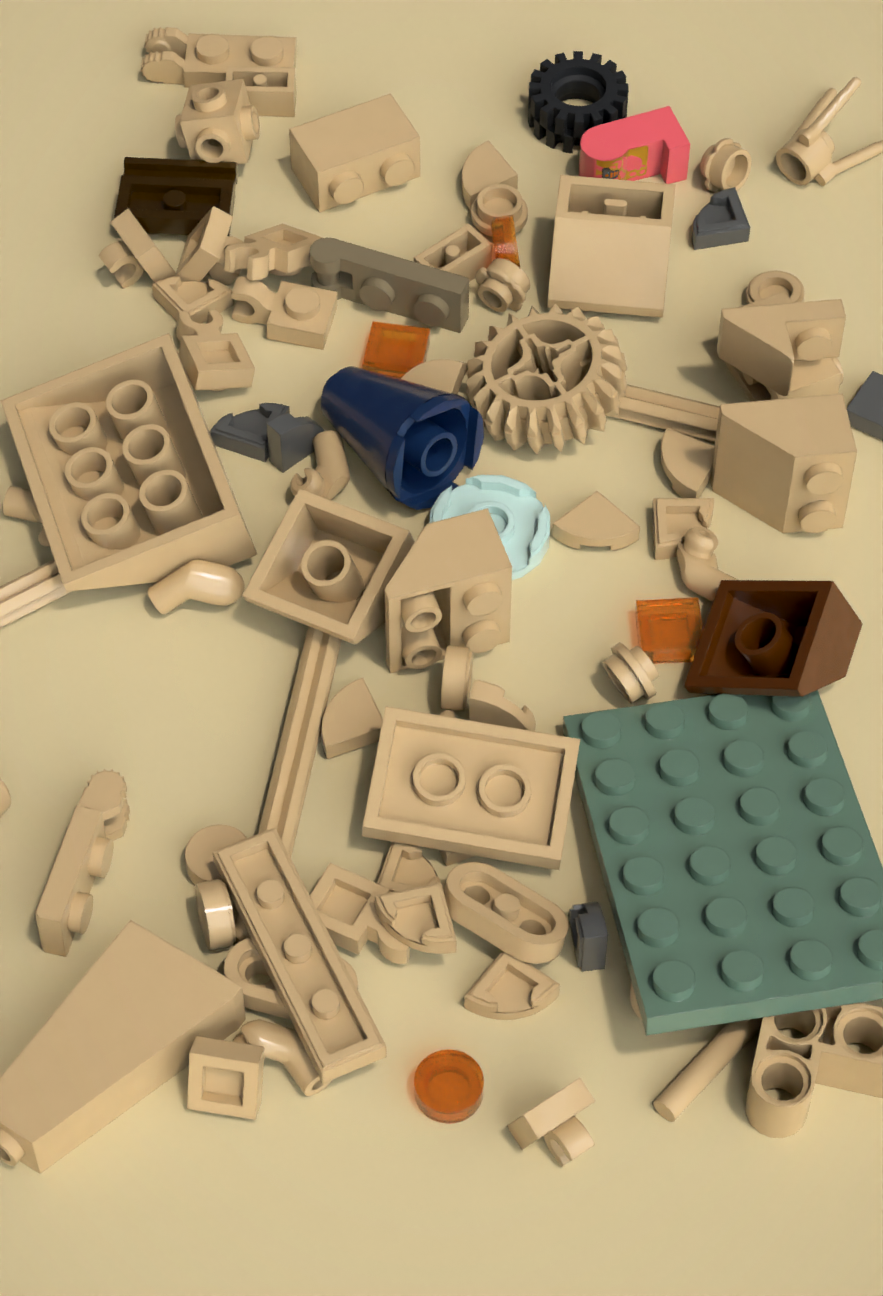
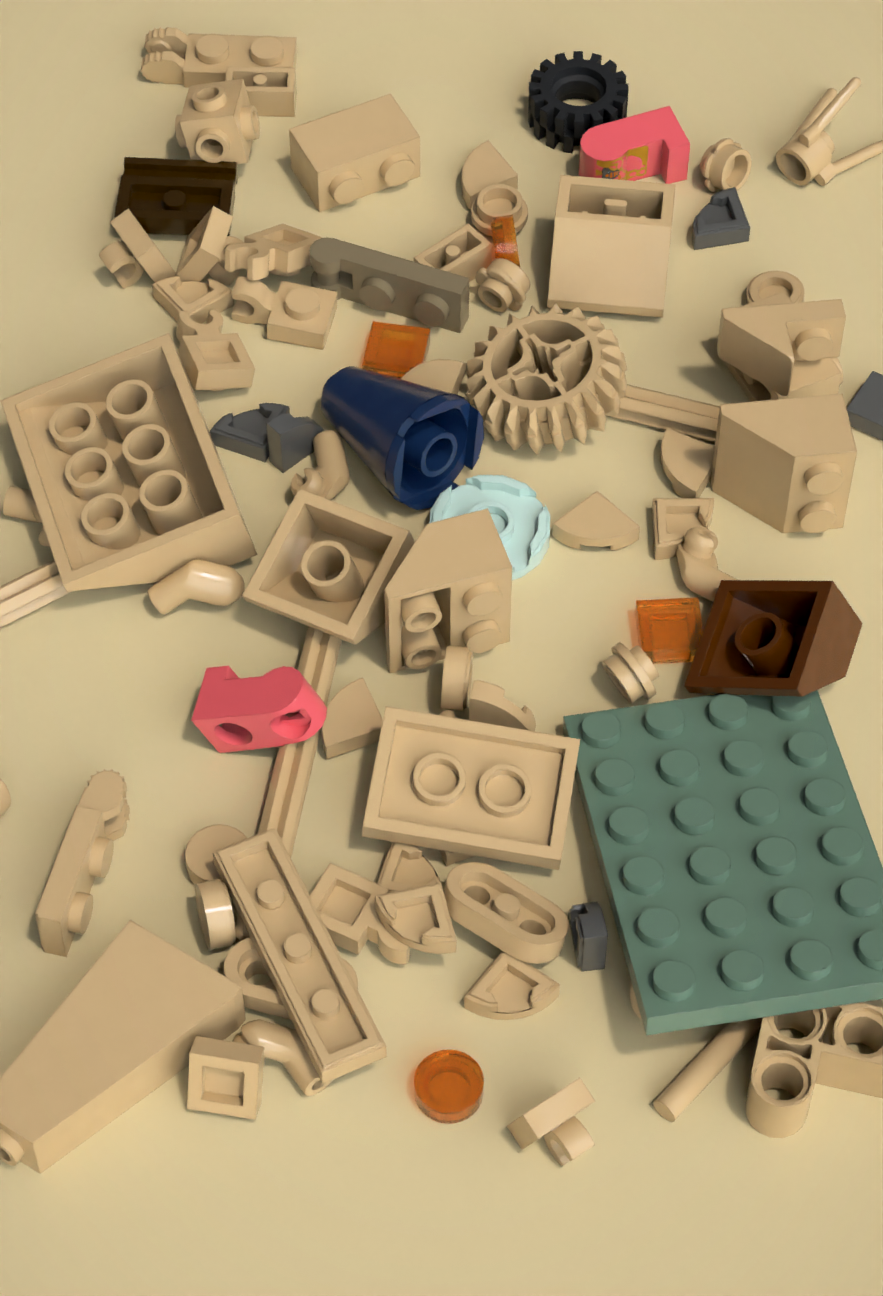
(257, 710): none -> coral leg

